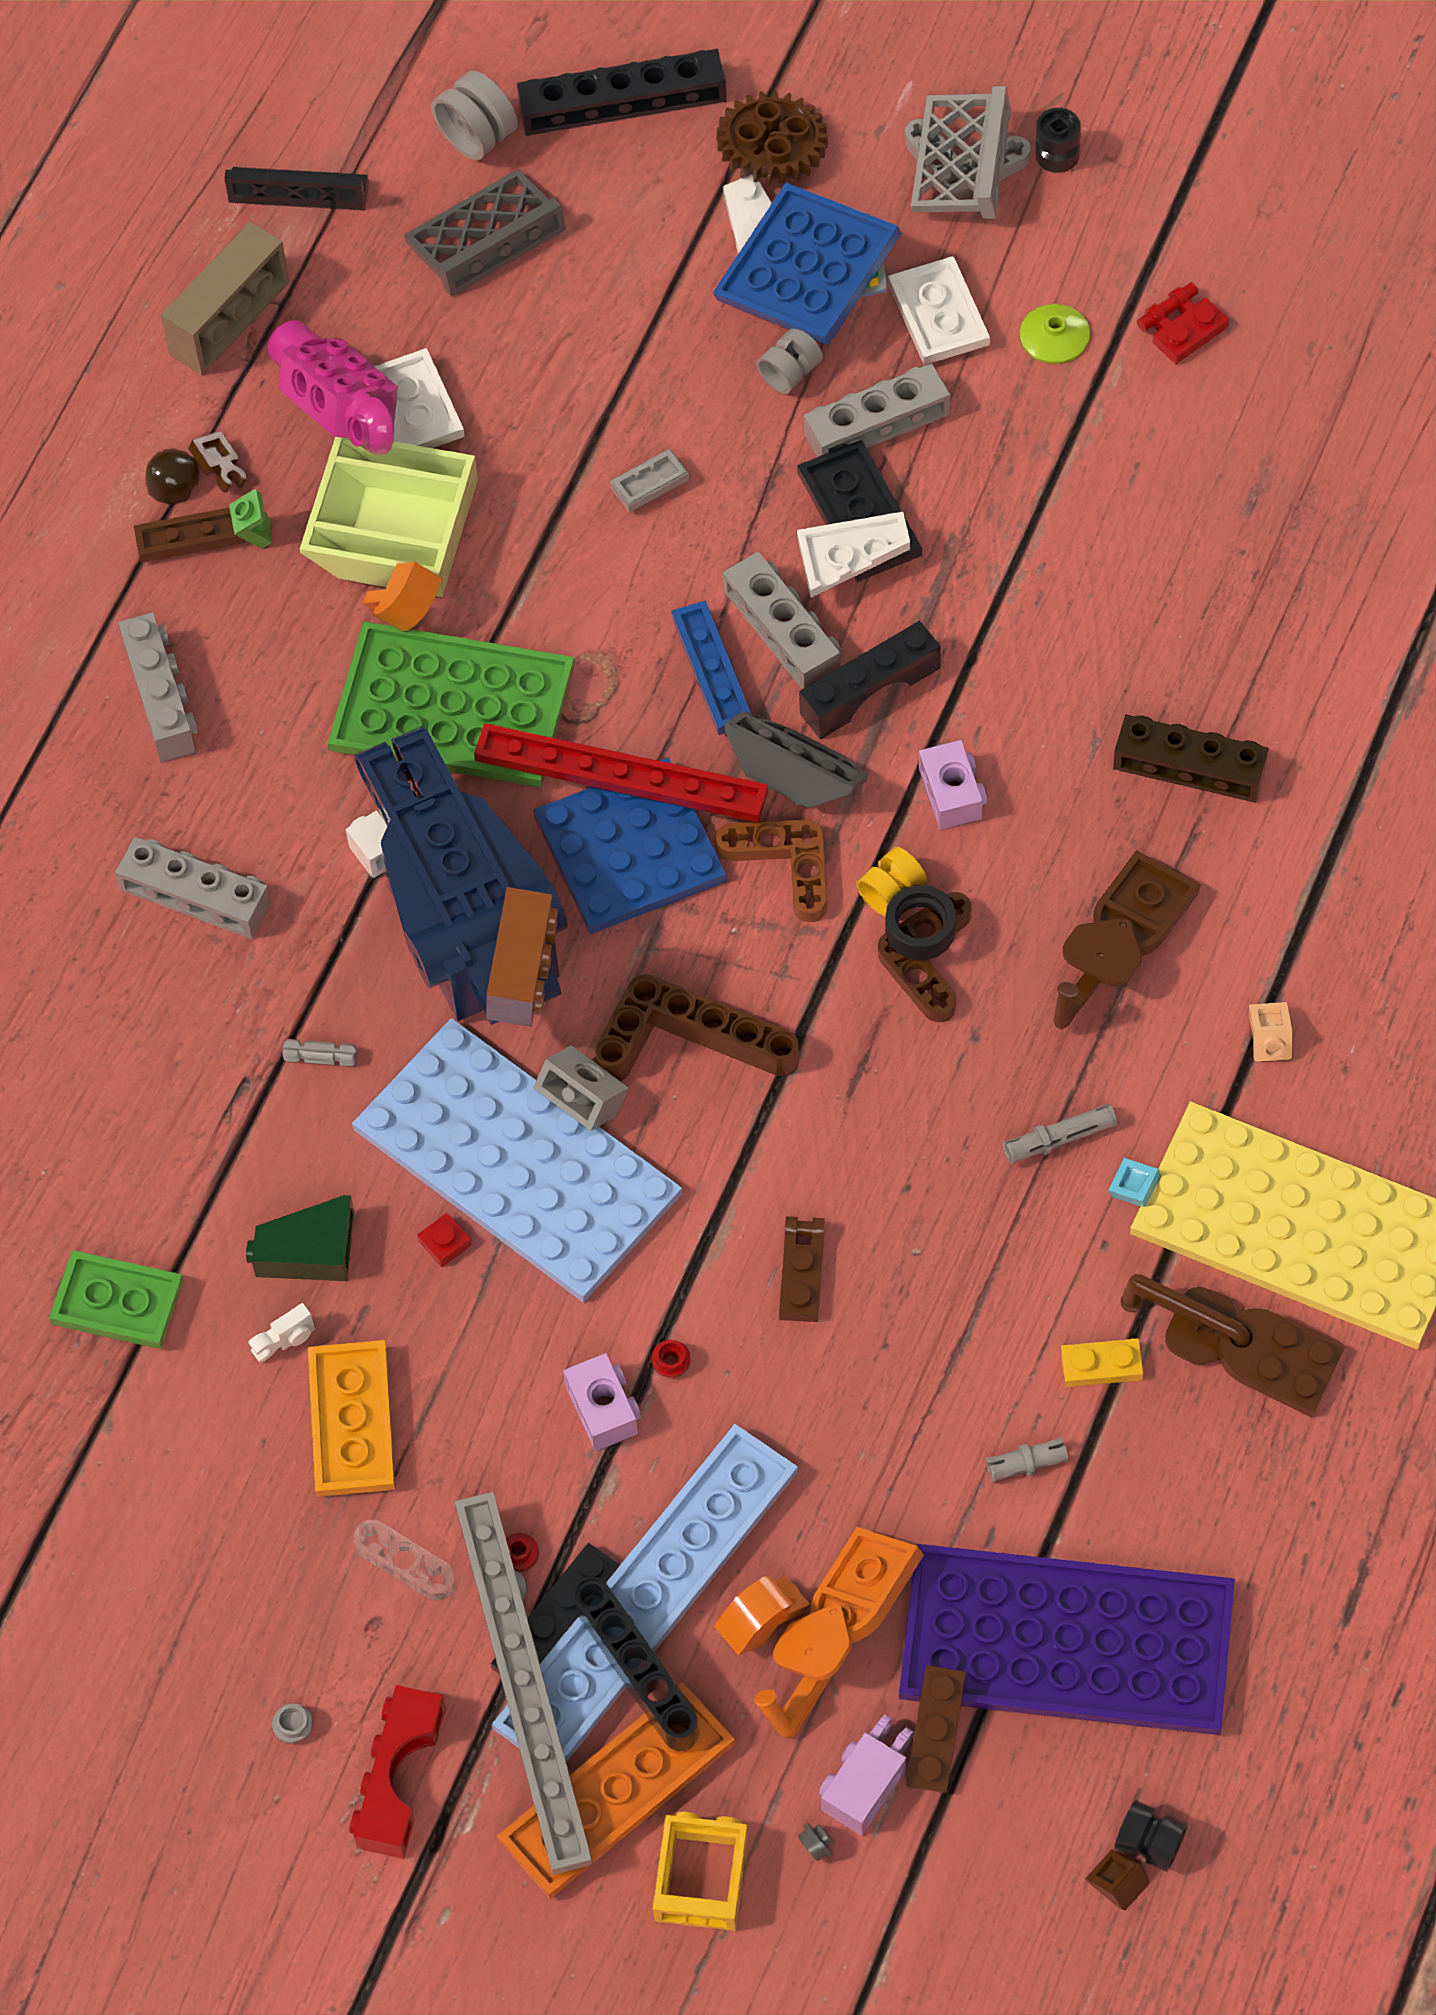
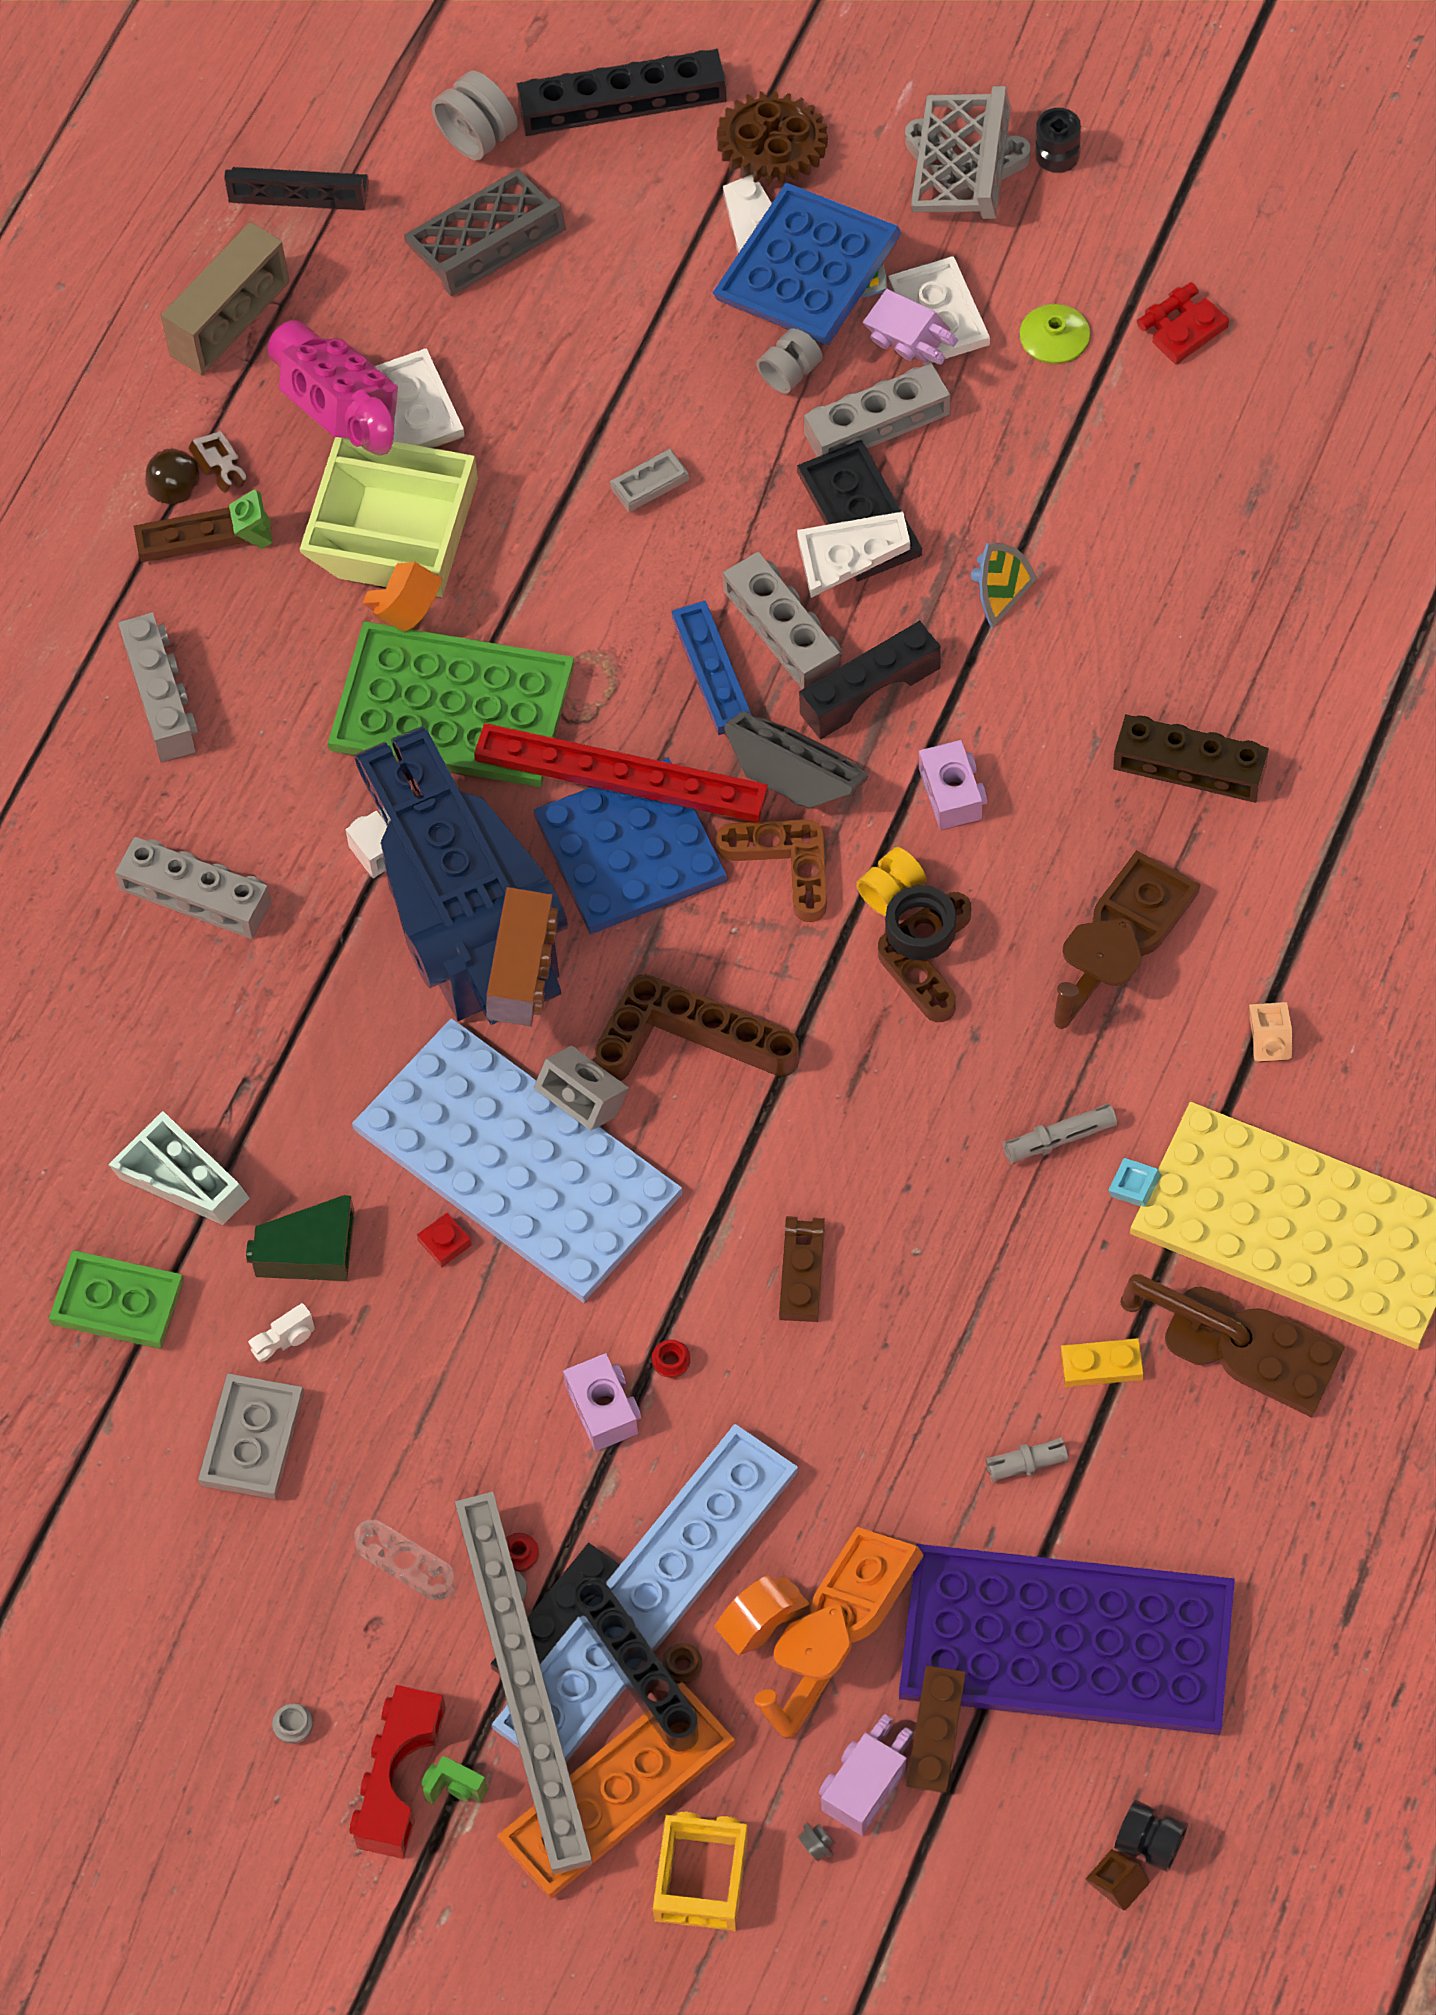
(179, 1171): none -> wedge
(251, 1436): none -> light grey plate
(319, 1052): light grey axle -> none
(351, 1418): light orange plate -> none
(460, 1781): none -> bright green bracket
(683, 1652): none -> reddish brown plate
(908, 328): none -> lavender hinge
(1002, 579): none -> shield

